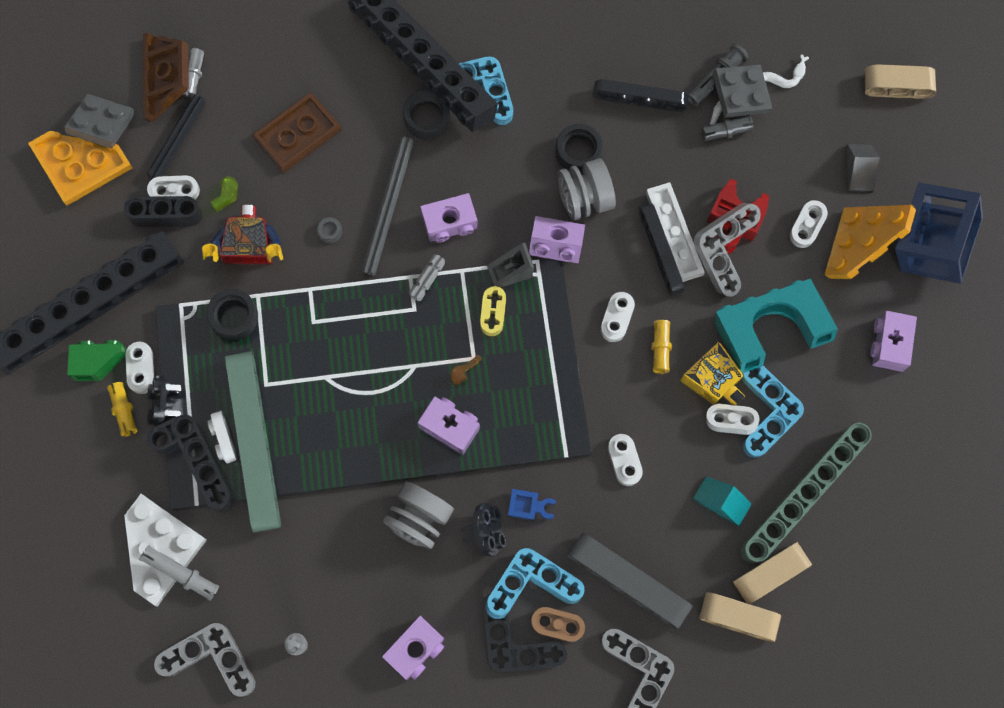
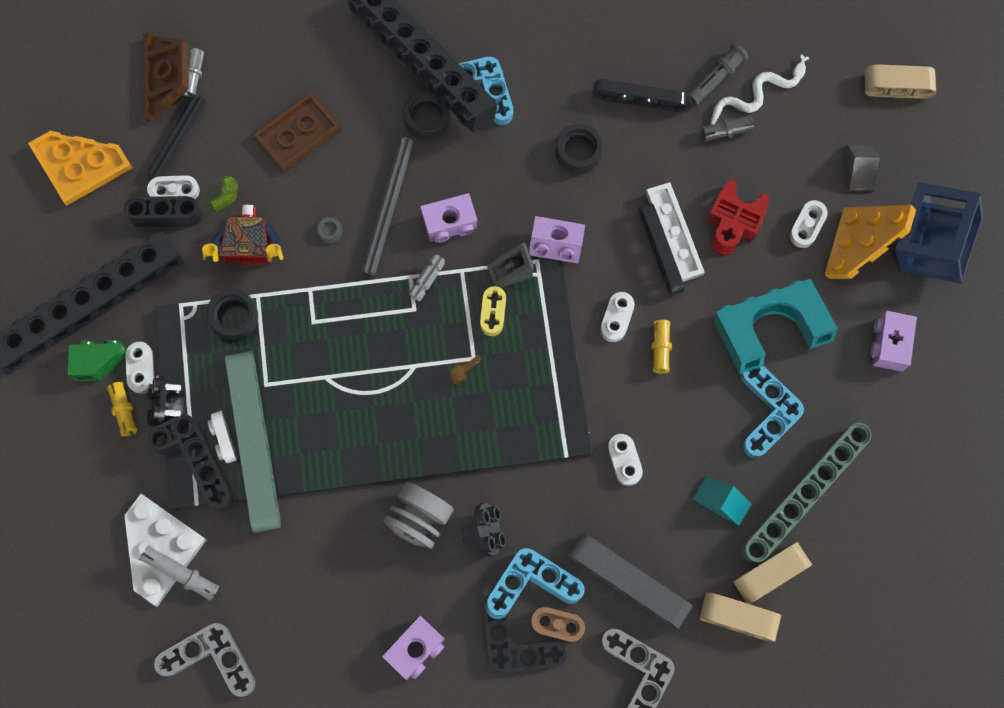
(99, 121): dark grey plate -> none
(296, 644): light grey axle -> none
(455, 437): lavender brick -> none
(525, 505): blue plate -> none
(592, 188): light grey wheel -> none
(715, 377): torso -> none
(716, 246): light grey beam -> none
(732, 419): white plate -> none
(742, 91): dark grey plate -> none

